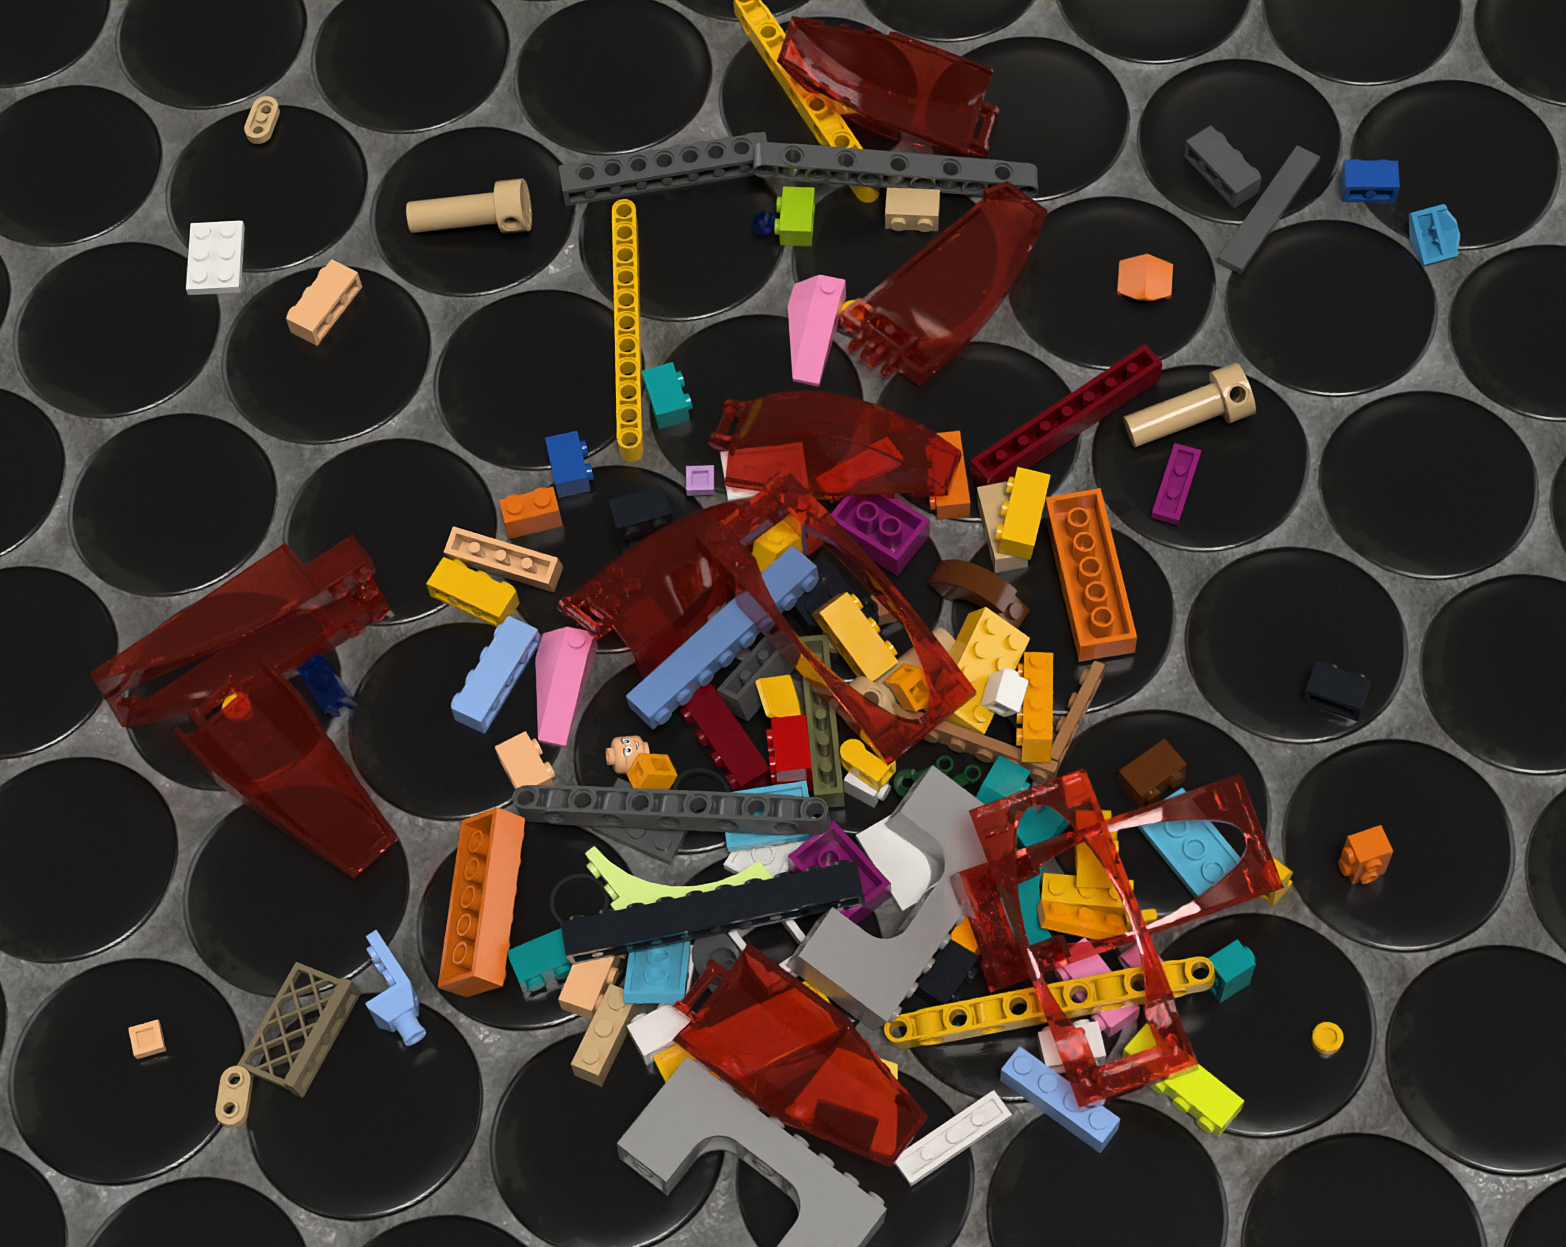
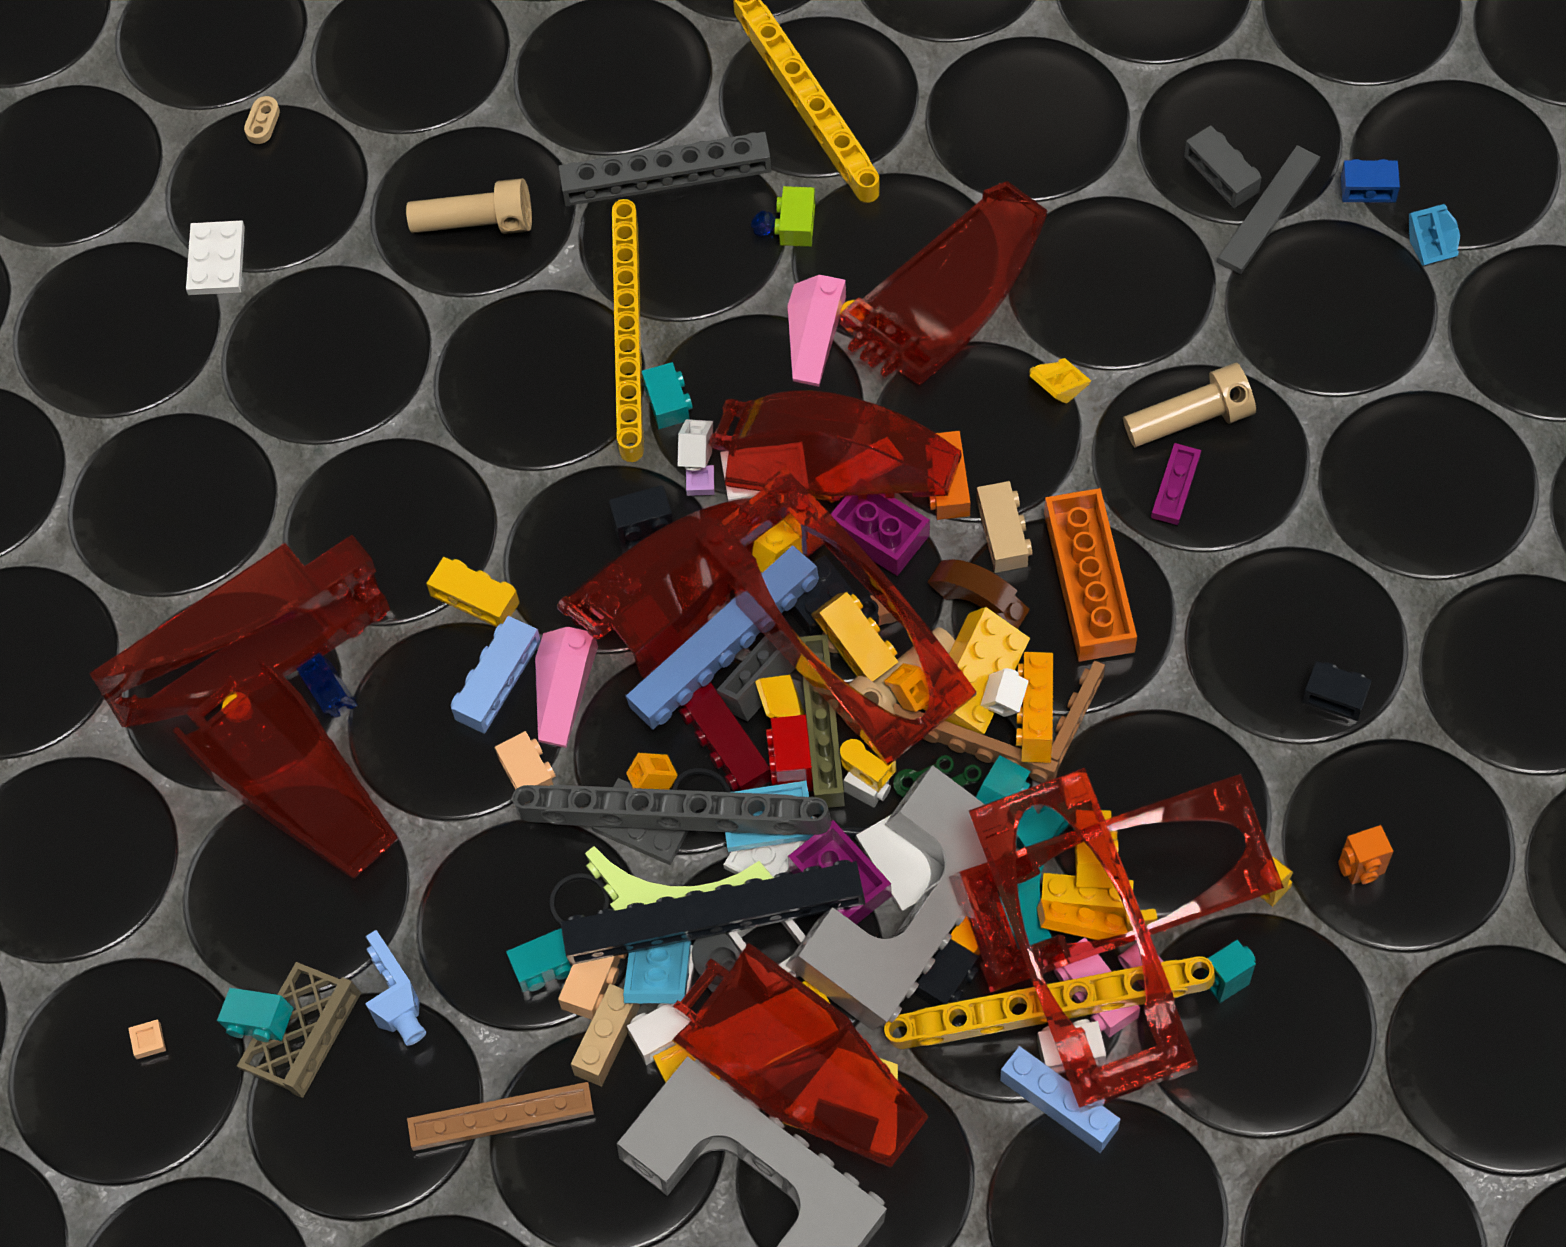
(234, 1095): tan plate -> none
(255, 1015): none -> teal brick
(323, 302): light nougat brick -> none
(481, 903): orange brick -> none
(500, 1116): none -> medium nougat plate
(504, 559): light nougat brick -> none
(530, 512): orange brick -> none
(568, 464): blue brick -> none
(624, 751): light nougat head -> none
(693, 444): none -> white brick
(878, 169): dark grey beam -> none
(892, 84): clear red windscreen -> none
(912, 209): tan brick -> none
(952, 1138): white plate -> none
(1022, 513): yellow brick -> none
(1060, 379): none -> yellow slope
(1067, 418): dark red brick -> none
(1145, 278): orange slope -> none
(1152, 774): reddish brown brick -> none
(1192, 851): medium azure plate -> none
(1195, 1092): neon yellow brick -> none
(1327, 1038): yellow tile -> none

